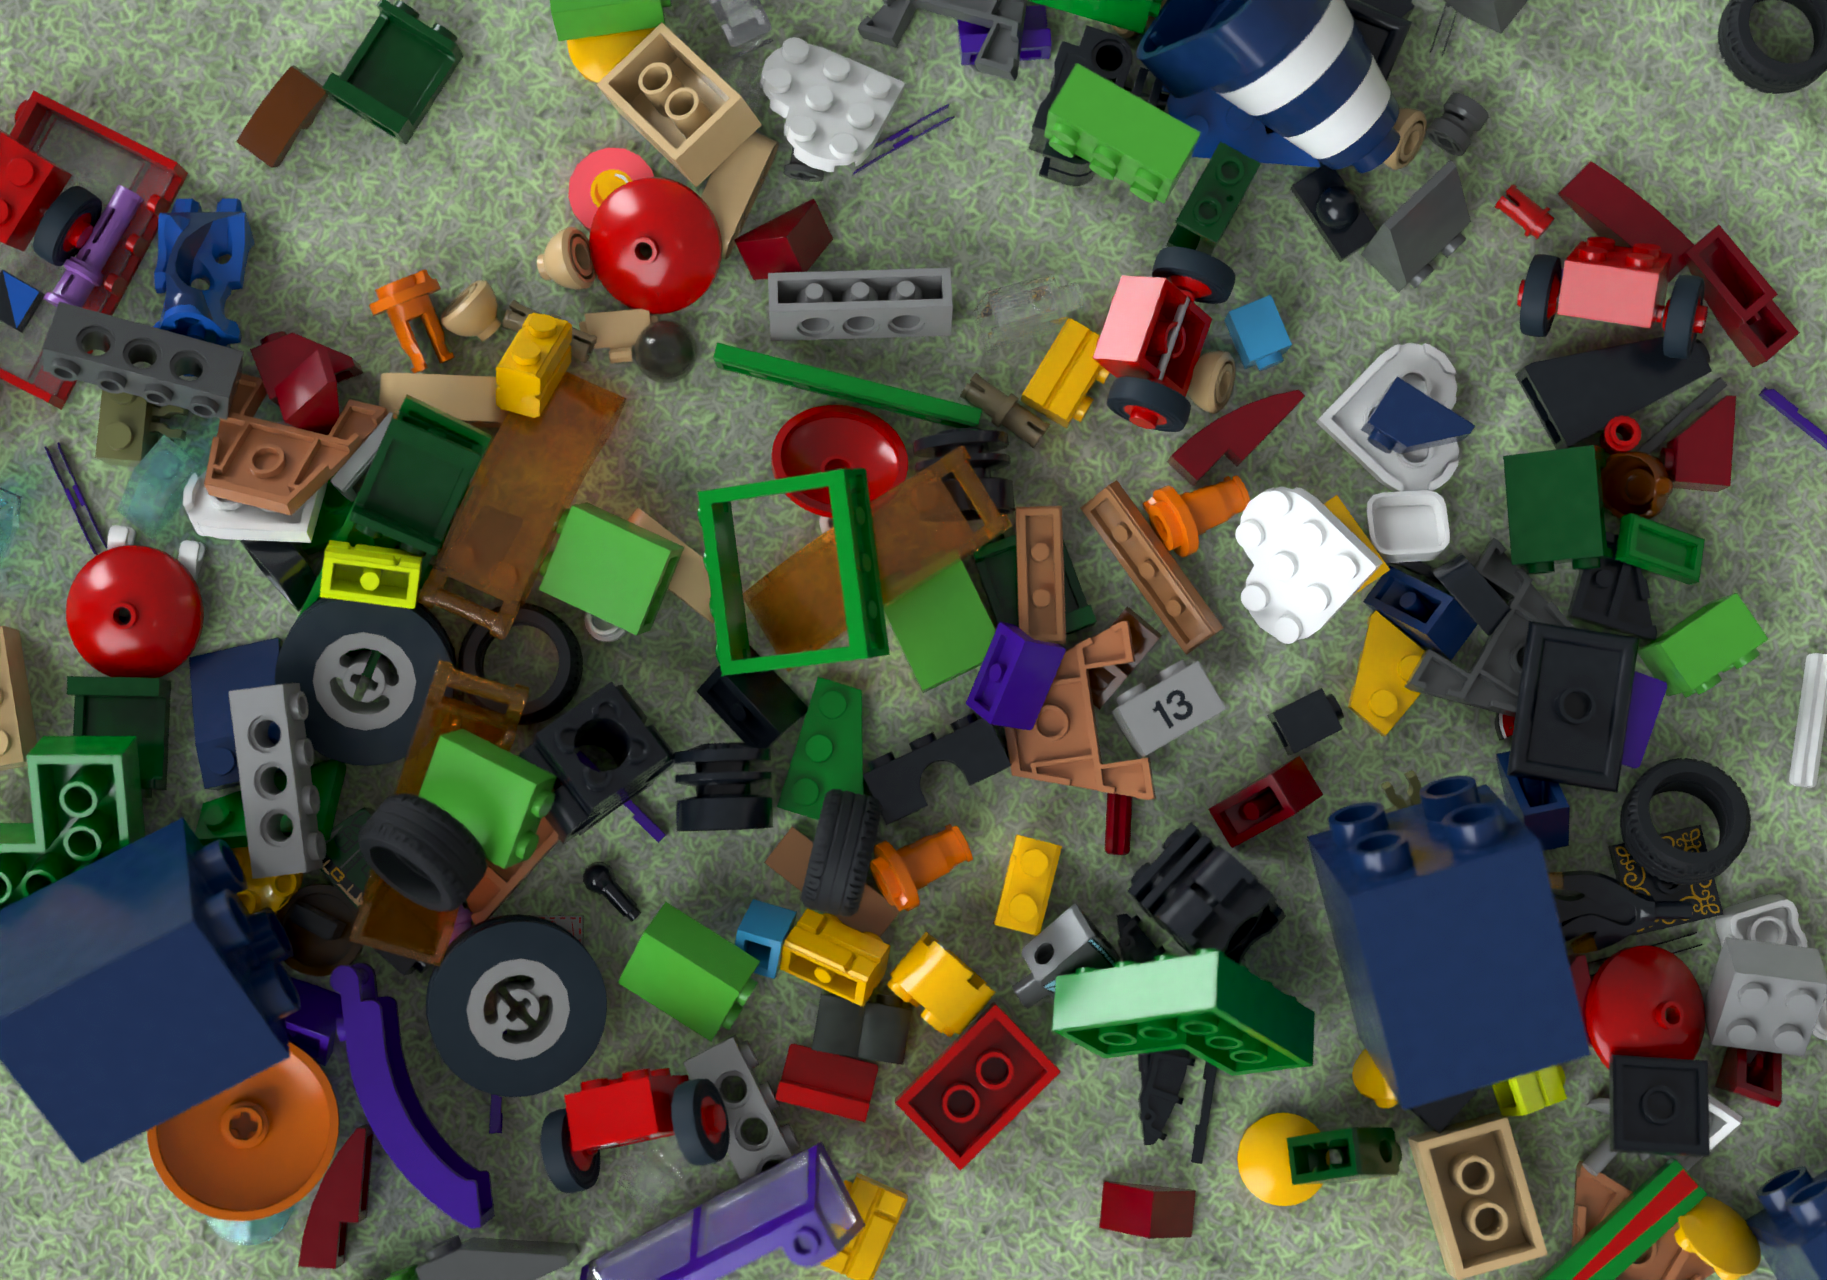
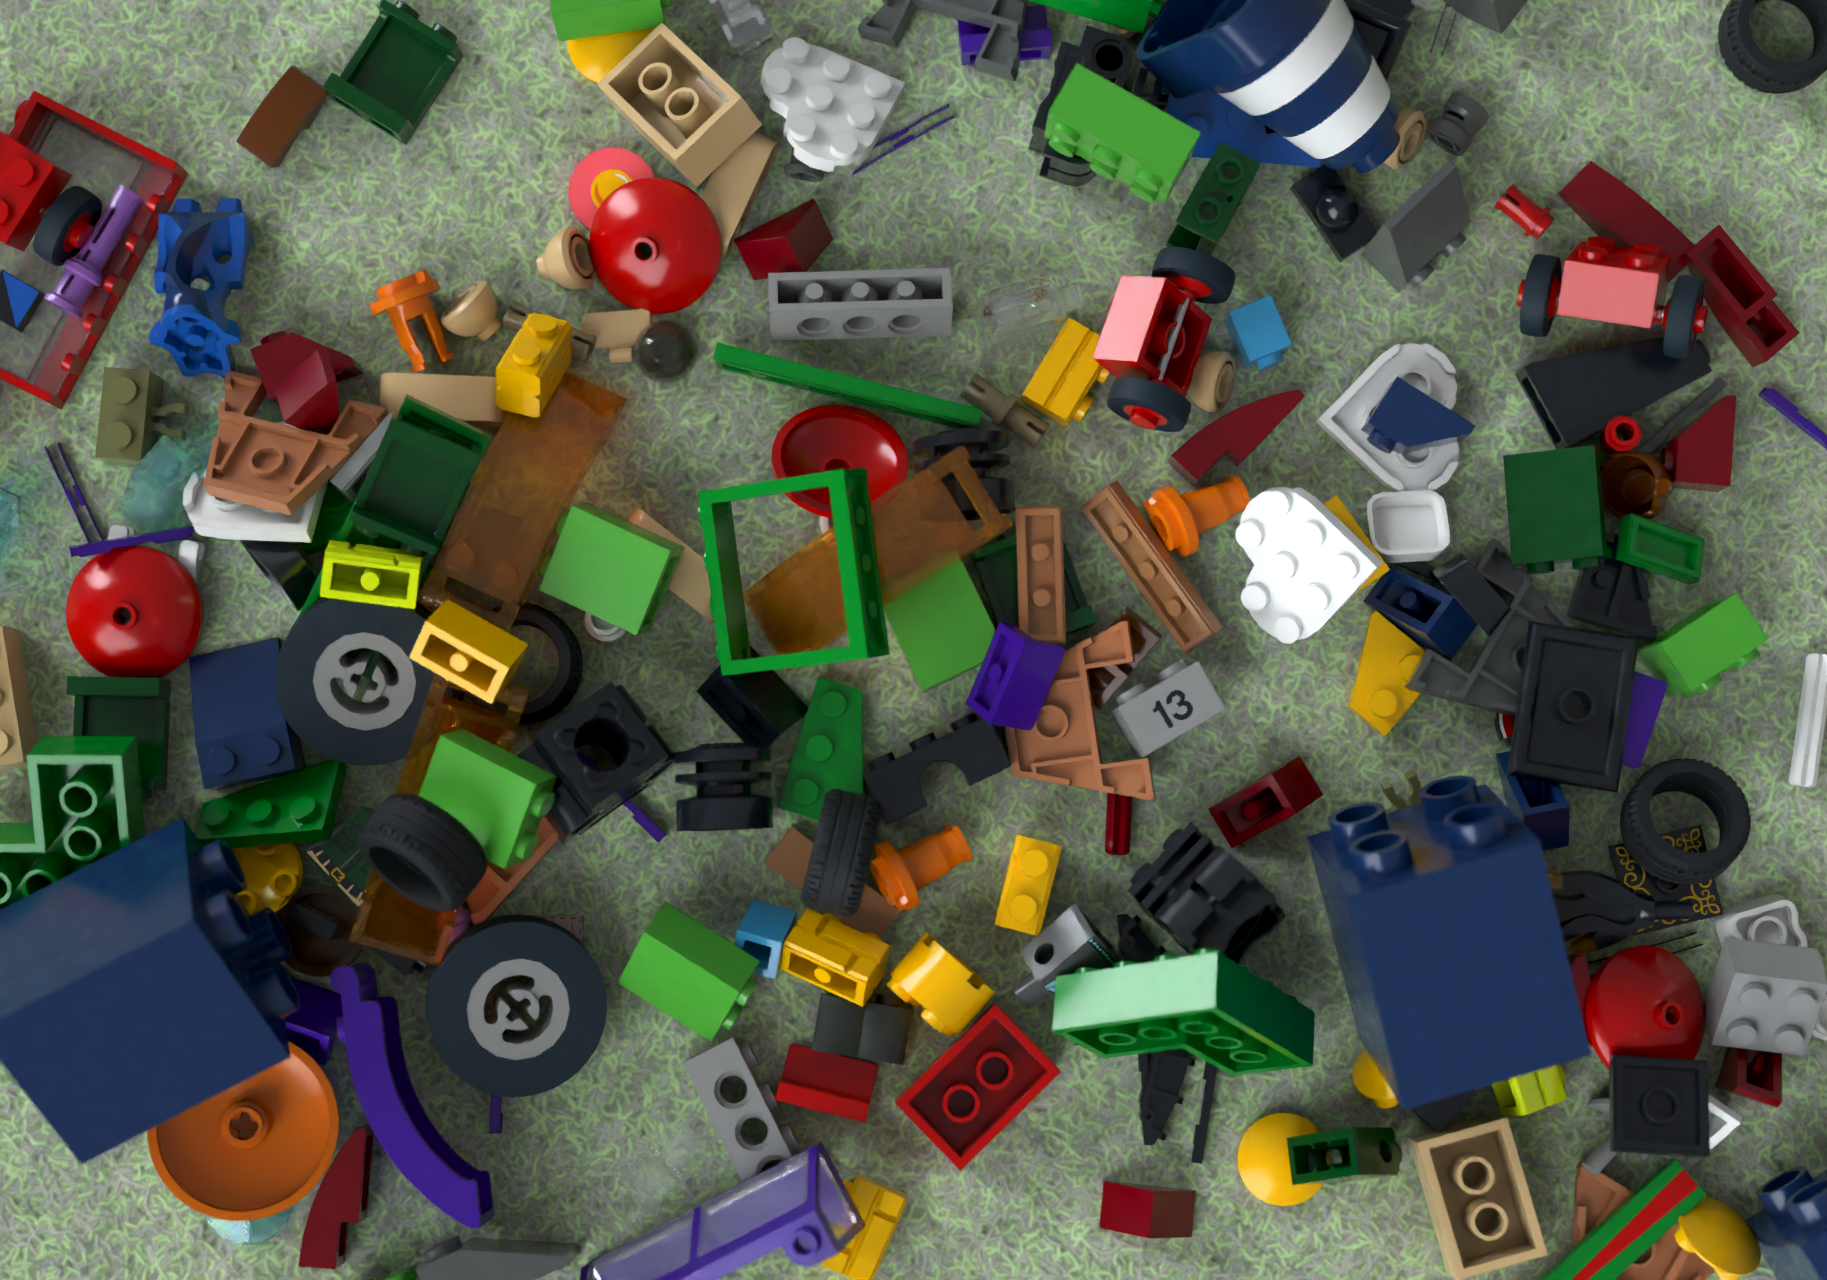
(105, 545): none -> dark purple piece
(127, 342): dark grey brick -> none
(263, 802): light grey brick -> none
(468, 651): none -> yellow brick
(600, 879): black piece -> none
(629, 1112): brick -> none
(1307, 721): black brick -> none

